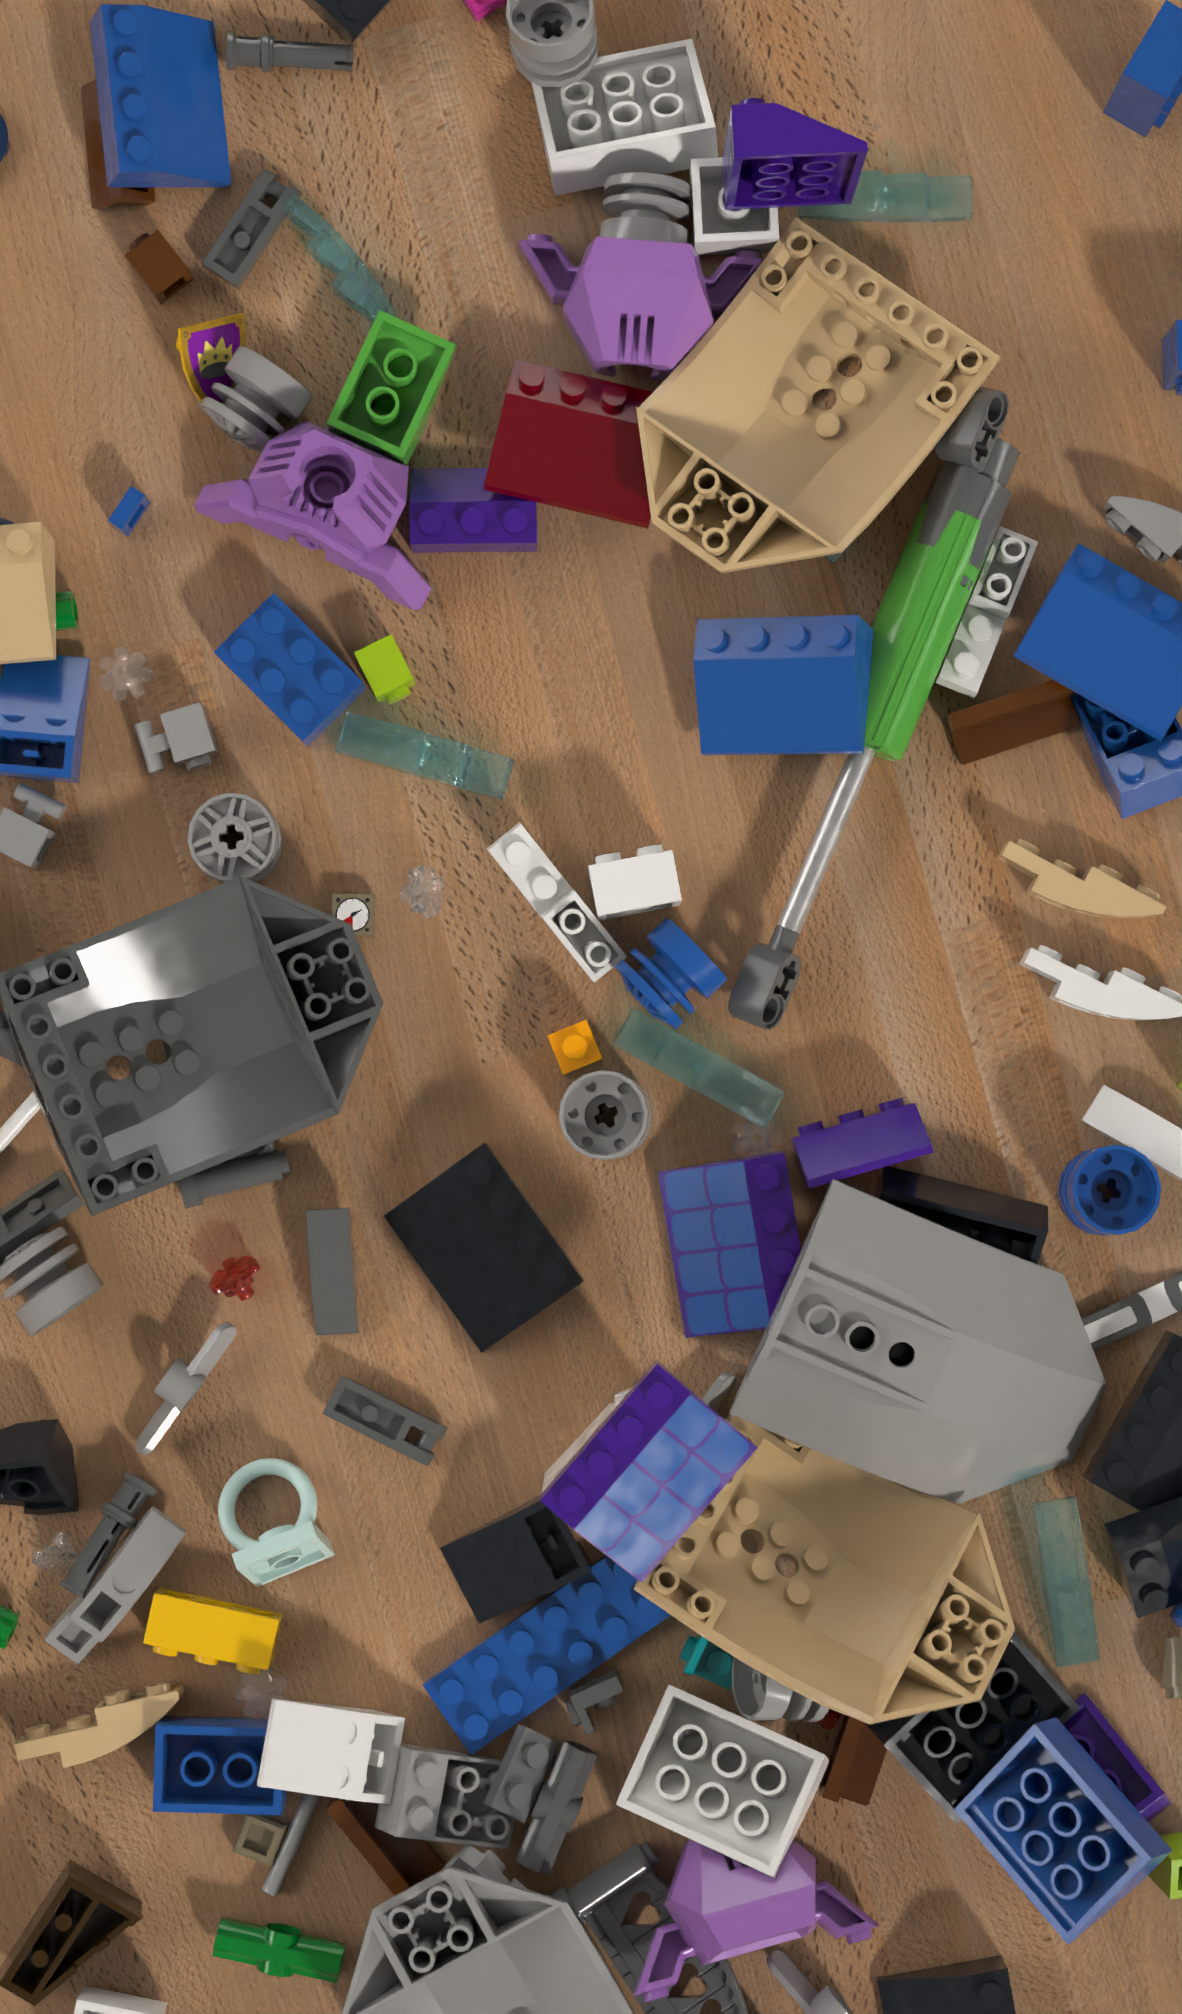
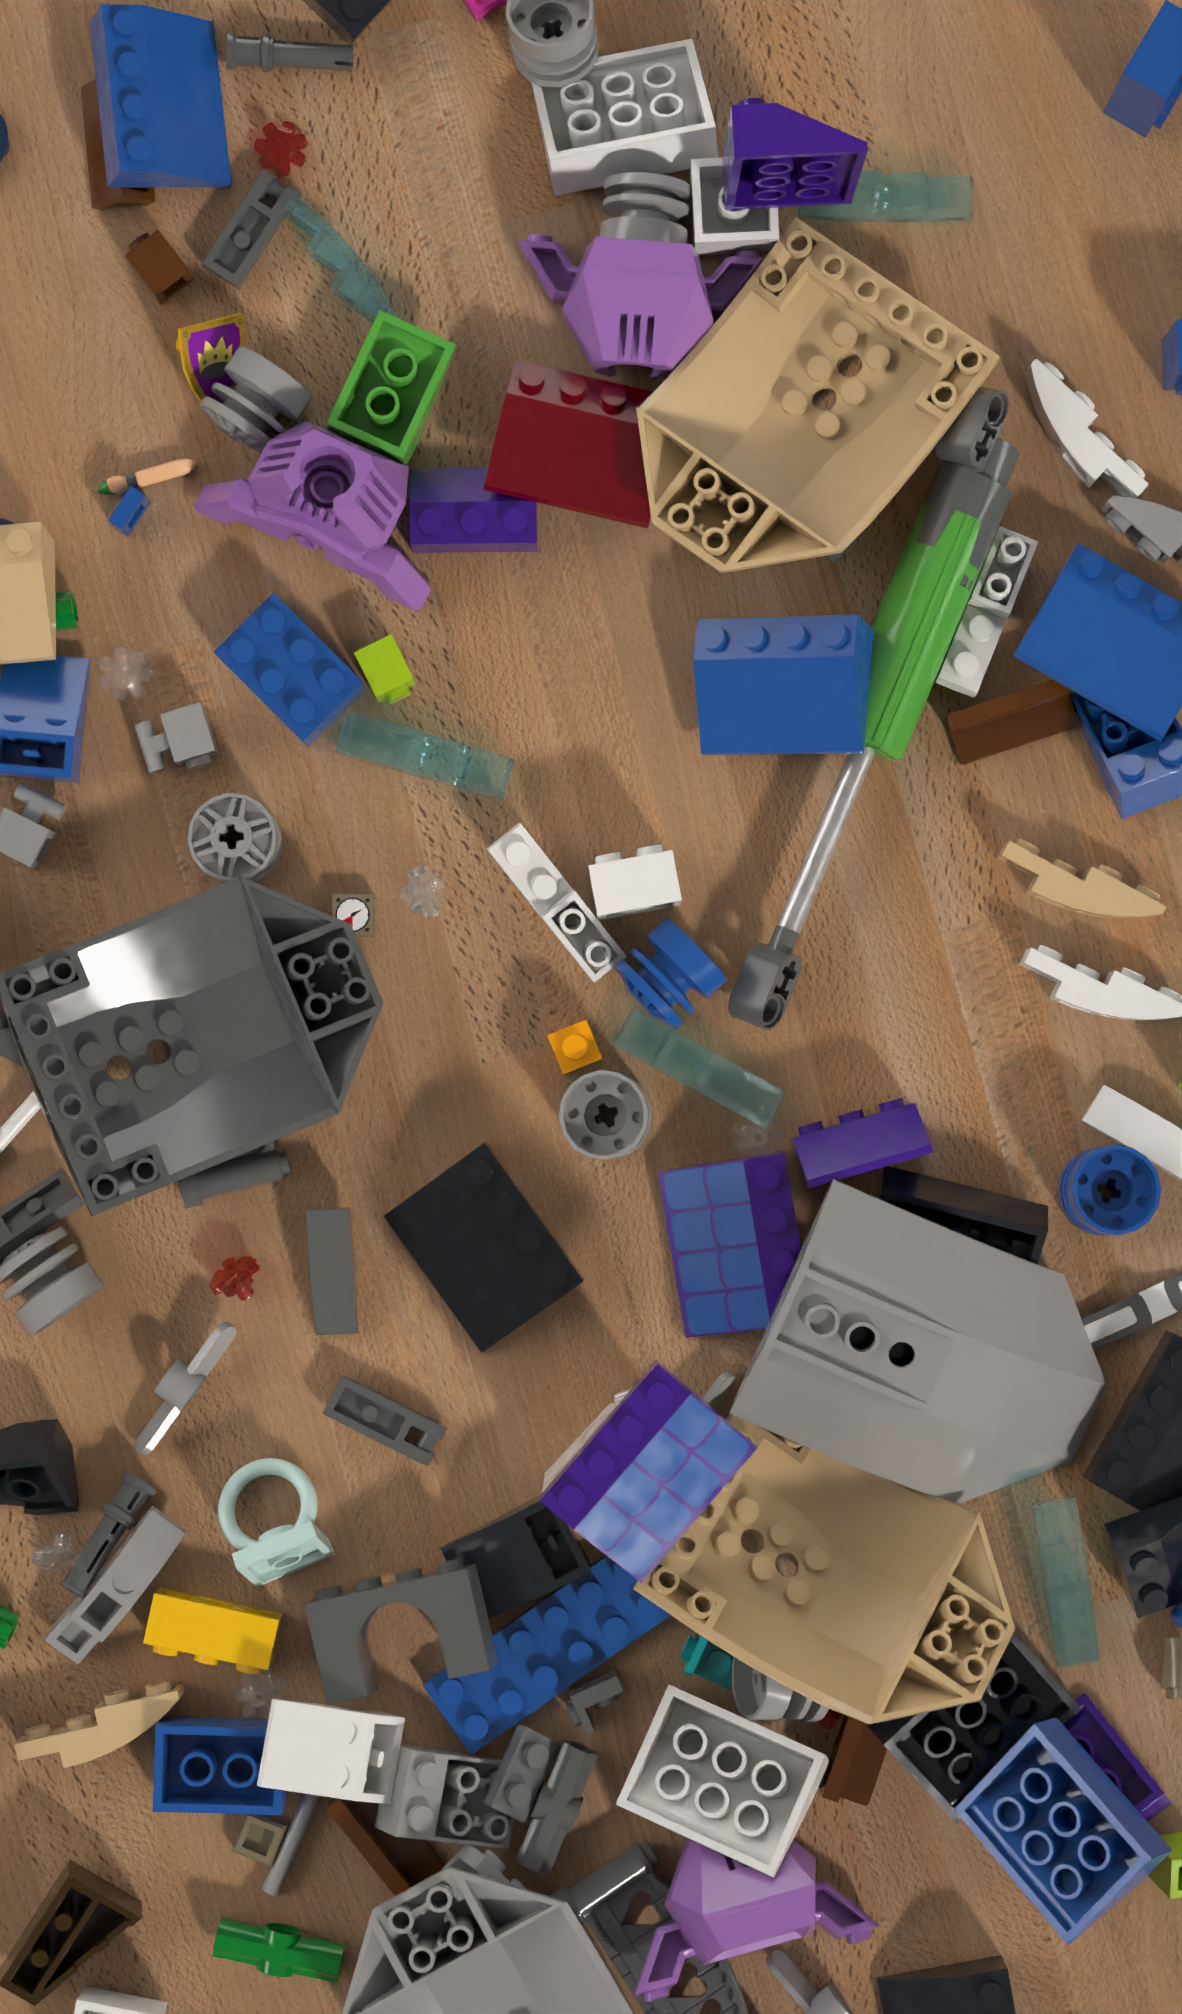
(119, 485): none -> light nougat piece
(281, 148): none -> clear red plant
(449, 1598): none -> dark grey arch
(1066, 423): none -> white slope

